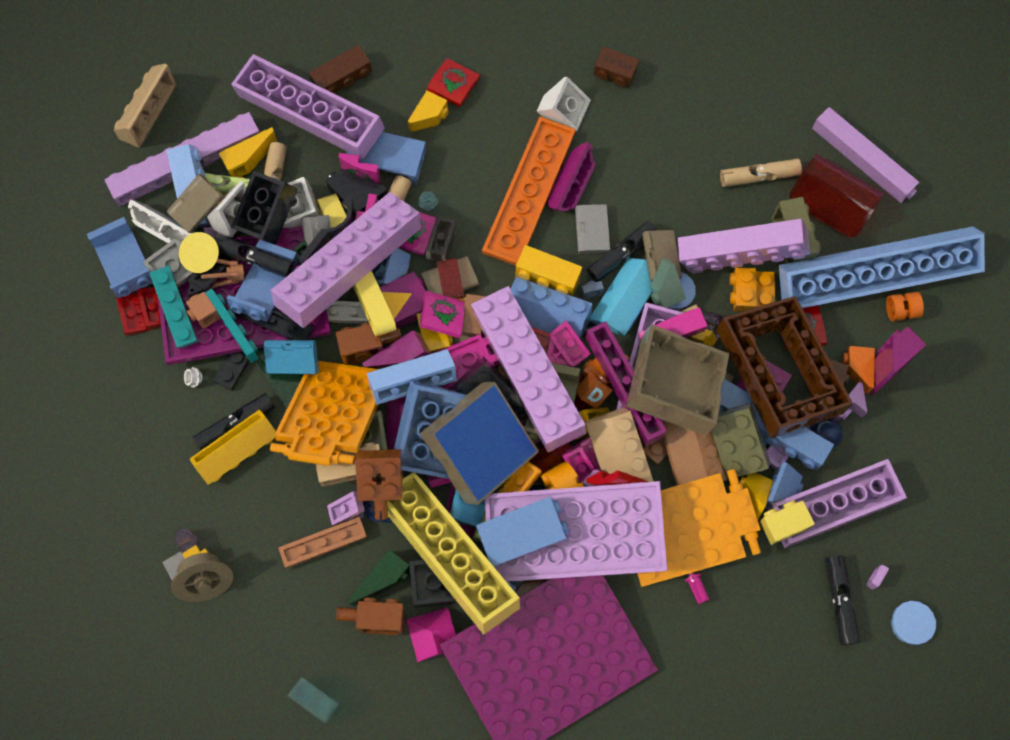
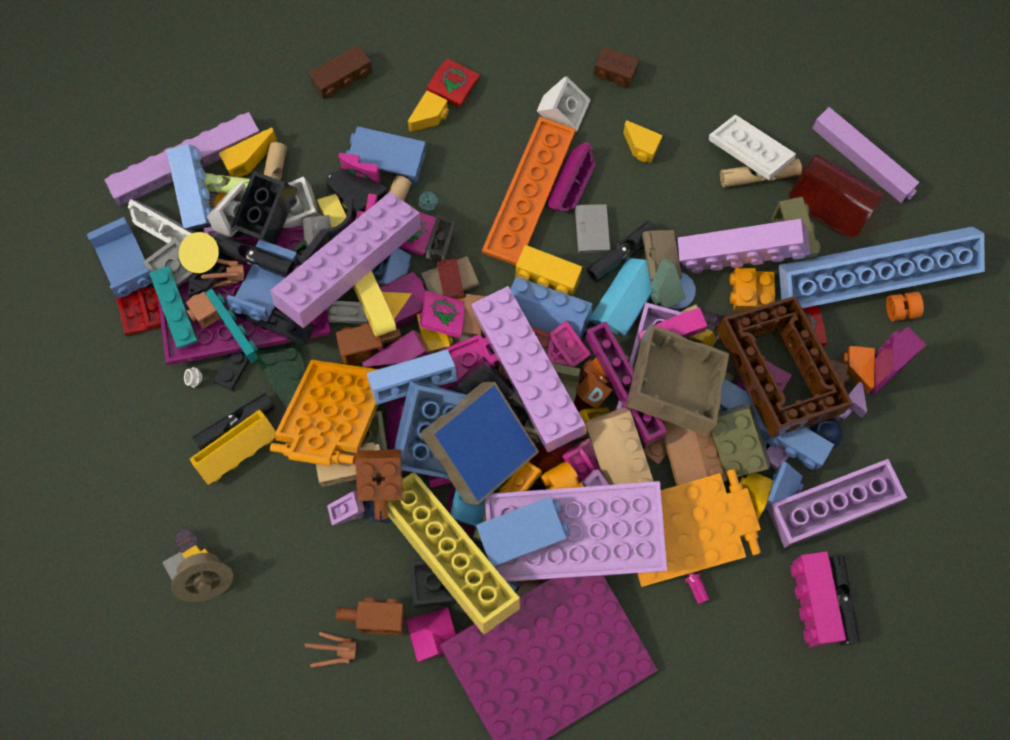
(145, 105): tan slope -> none
(195, 203): dark tan piece -> none
(291, 357): dark azure piece -> none
(308, 106): lavender brick -> none
(313, 700): clear light blue brick -> none
(322, 542): nougat plate -> none
(345, 649): none -> nougat plant
(385, 575): dark green slope -> none
(592, 289): sand blue plate -> none
(617, 477): red slope -> none
(642, 141): none -> yellow slope
(752, 147): none -> white plate
(786, 522): light yellow brick -> none
(817, 600): none -> dark pink brick
(877, 576): lavender tile -> none
(913, 623): light blue tile -> none

